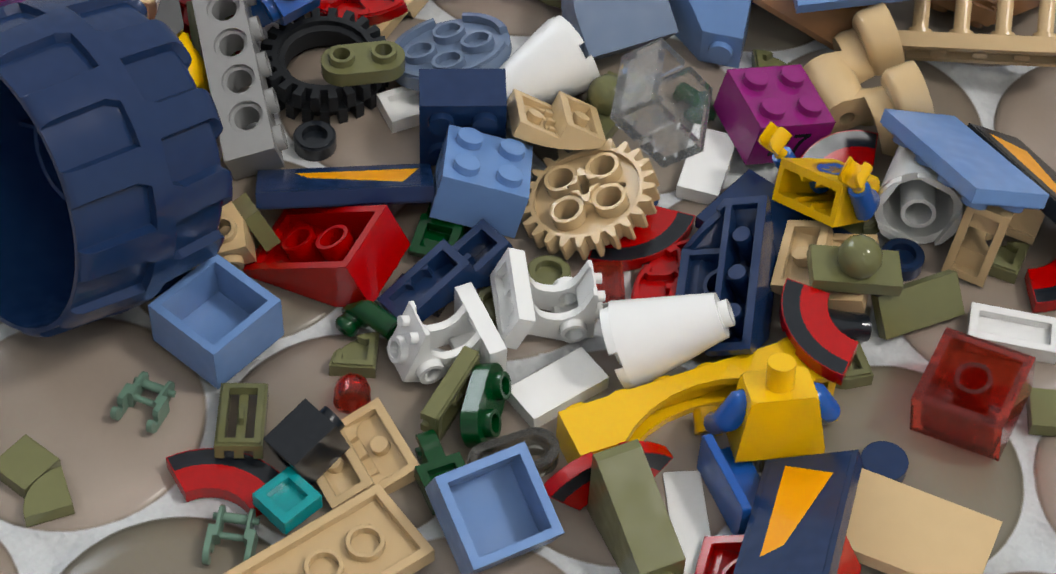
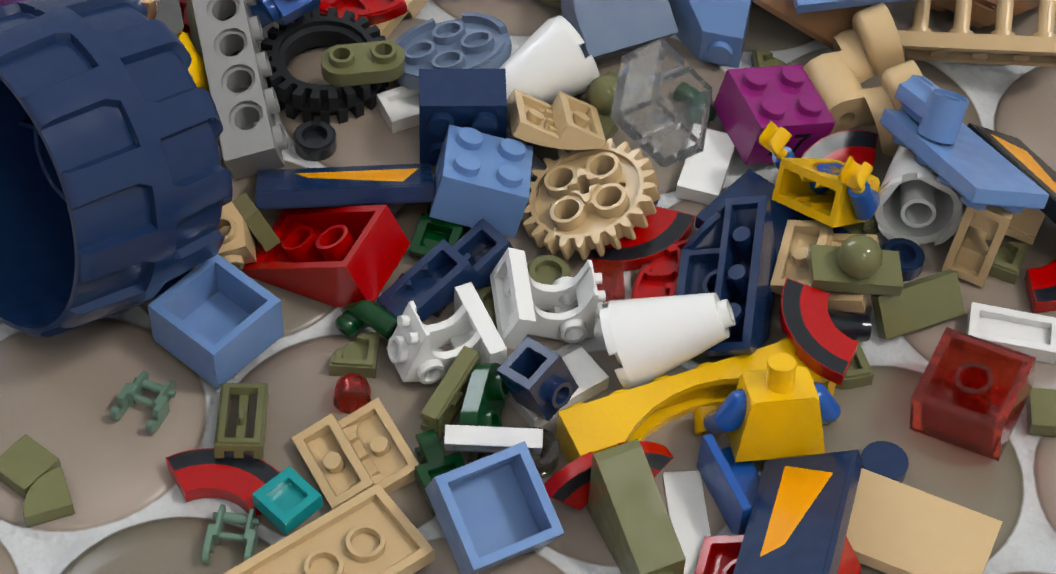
(308, 440): black brick -> none
(491, 439): none -> white tile
(538, 378): none -> dark blue brick
(935, 109): none -> medium blue piece

